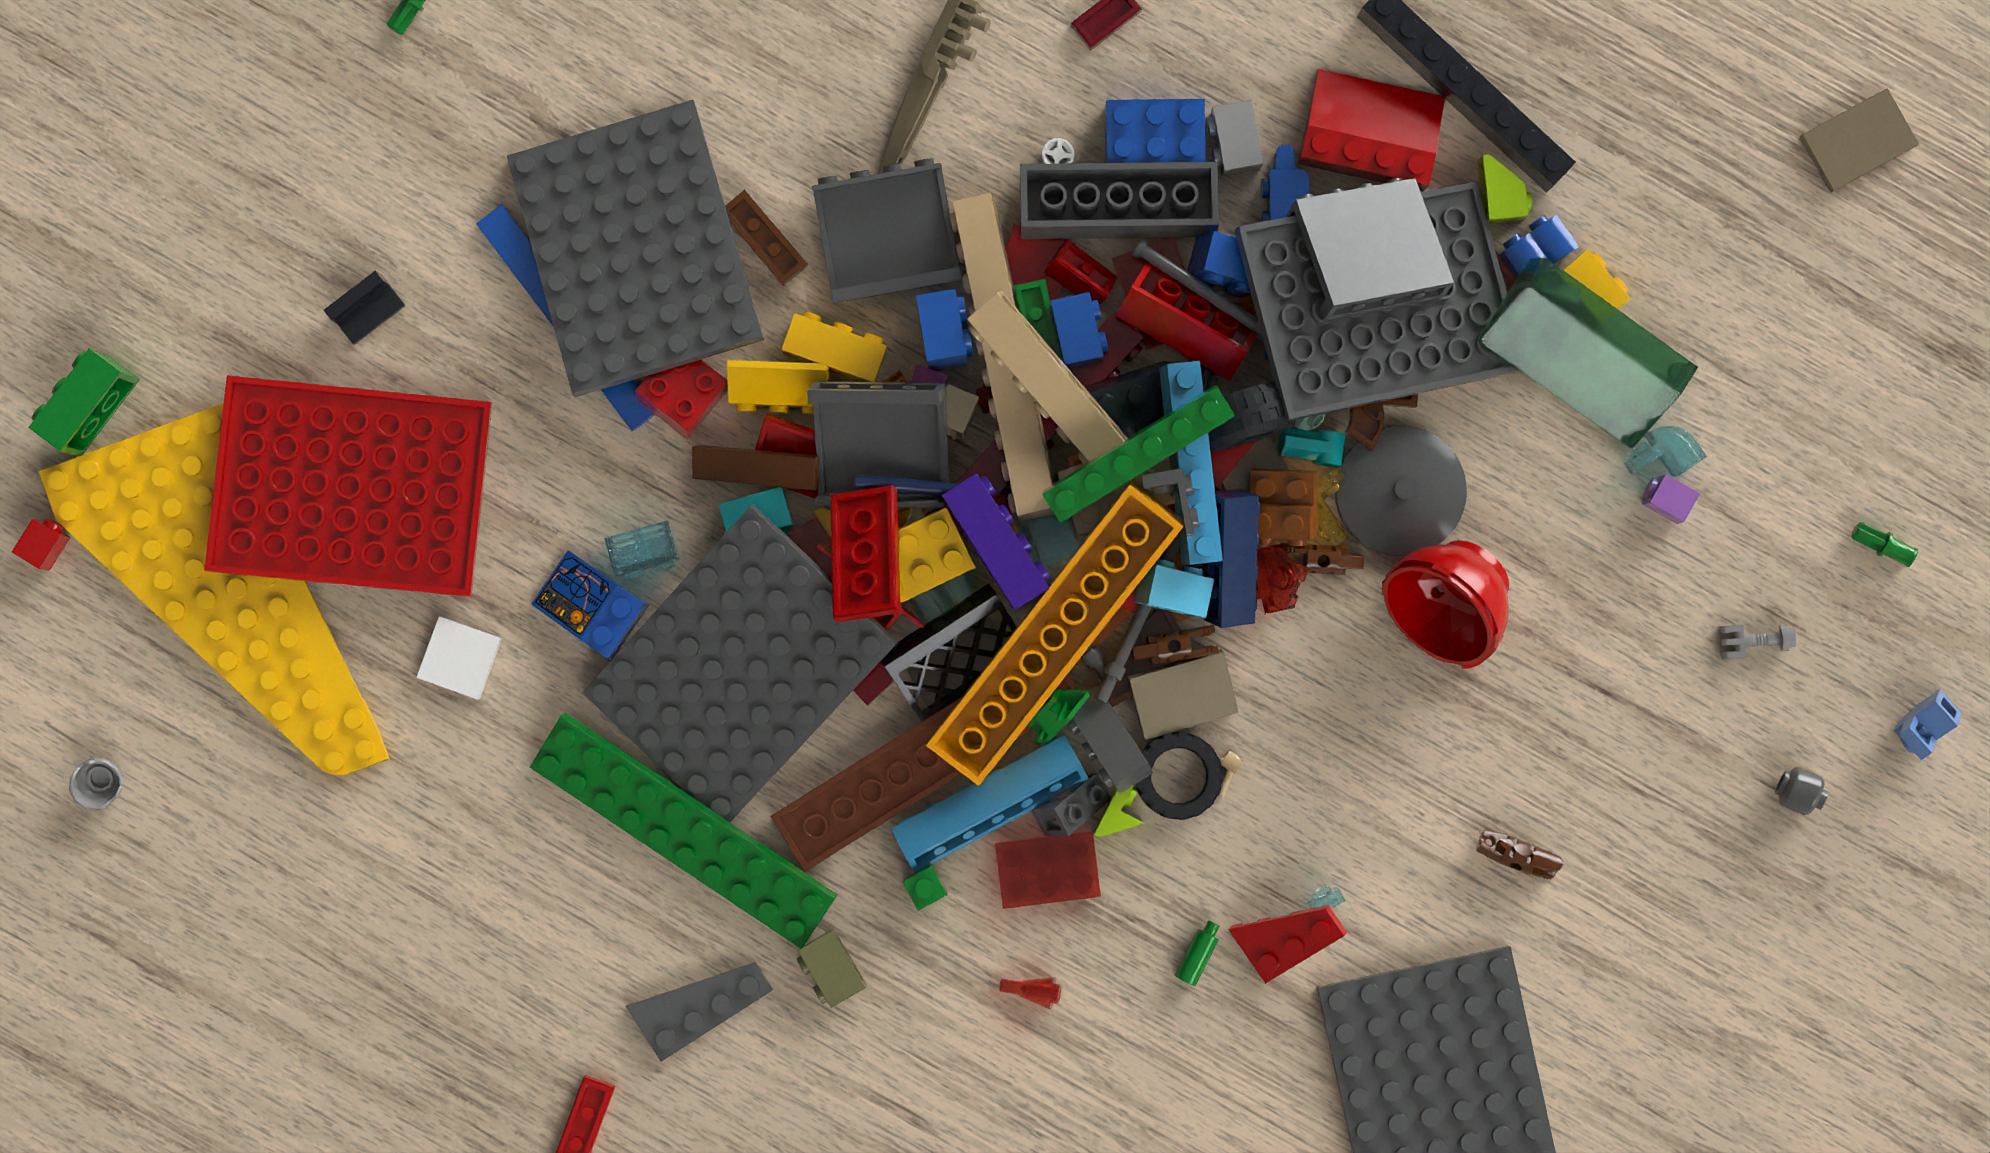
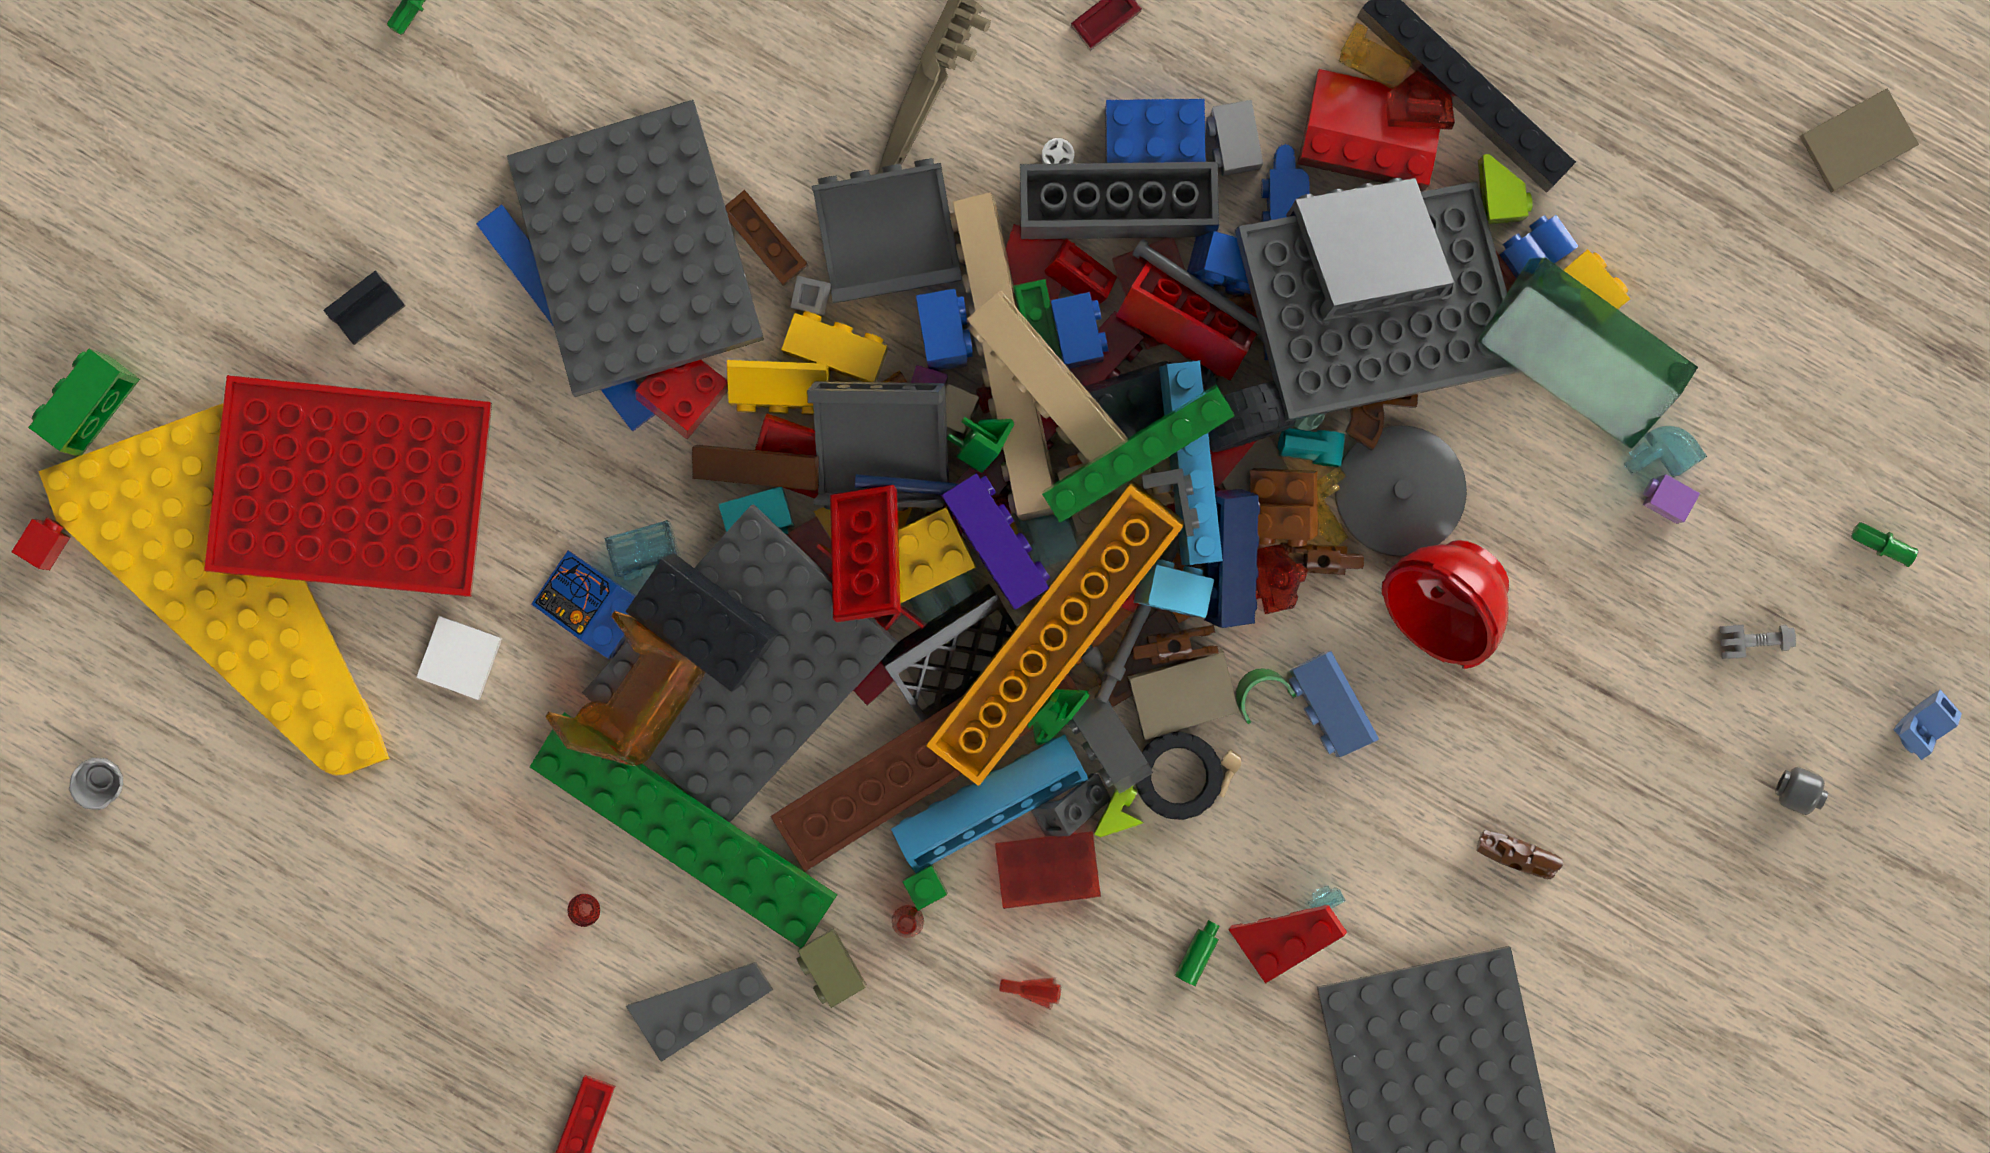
(577, 914): none -> clear red cone
(642, 706): none -> clear orange windscreen
(702, 621): none -> black brick
(810, 295): none -> light grey plate
(911, 912): none -> clear red cone
(982, 442): none -> green piece
(1250, 680): none -> green helmet
(1332, 705): none -> medium blue slope
(1373, 59): none -> clear yellow bracket
(1419, 104): none -> clear red plate

